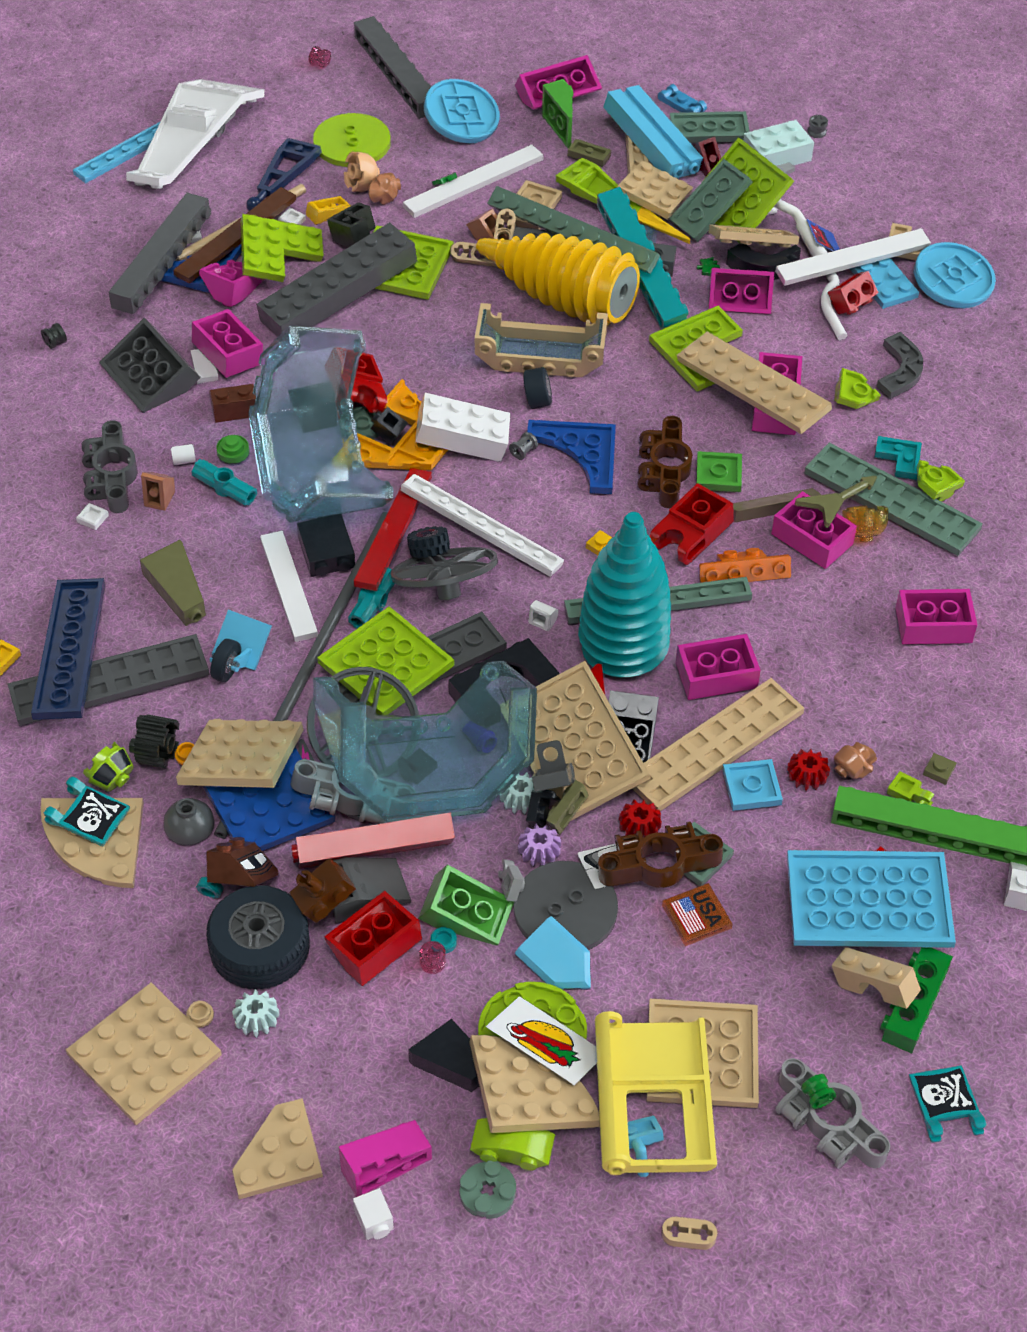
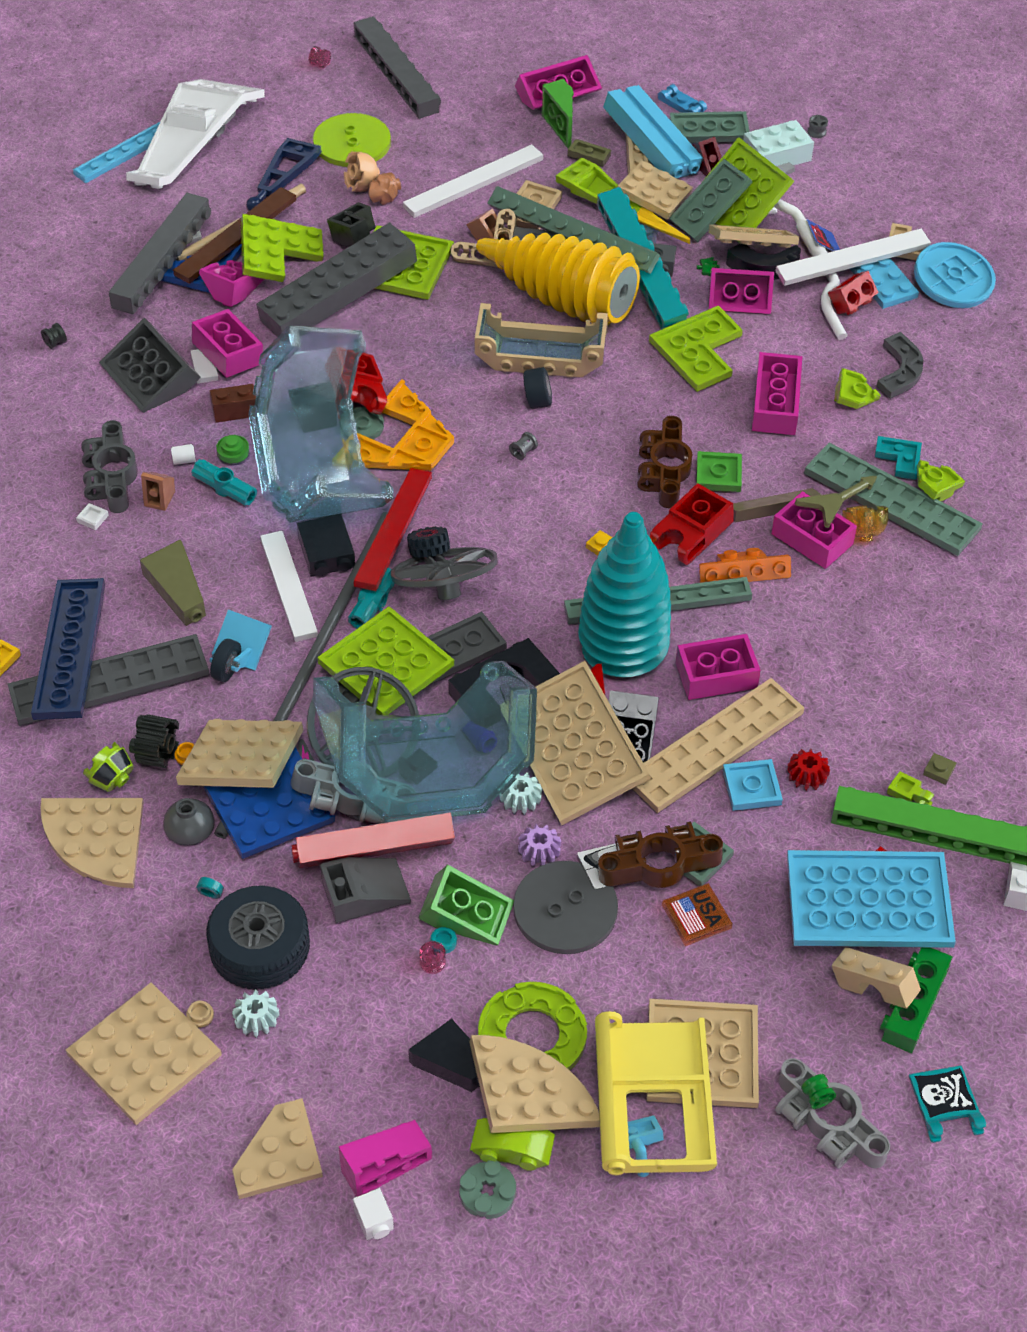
(90, 815): flag -> none
(239, 863): copper slope -> none
(292, 216): white tile -> none
(321, 210): yellow slope -> none
(321, 890): reddish brown brick -> none
(374, 937): red slope -> none
(388, 425): black brick -> none
(445, 179): green piece -> none
(461, 111): medium azure plate -> none
(462, 427): white brick -> none
(482, 525): white tile -> none
(512, 880): light grey plate -> none
(539, 807): black bracket -> none
(542, 615): white brick -> none
(545, 1040): sticker -> none
(552, 773): dark grey piece -> none
(556, 956): medium azure tile -> none
(568, 806): olive plate -> none
(587, 443): blue plate -> none
(640, 818): red gear -> none
(689, 1233): tan beam -> none
(754, 382): tan plate -> none
(854, 761): nougat head -> none
(936, 616): dark pink brick -> none

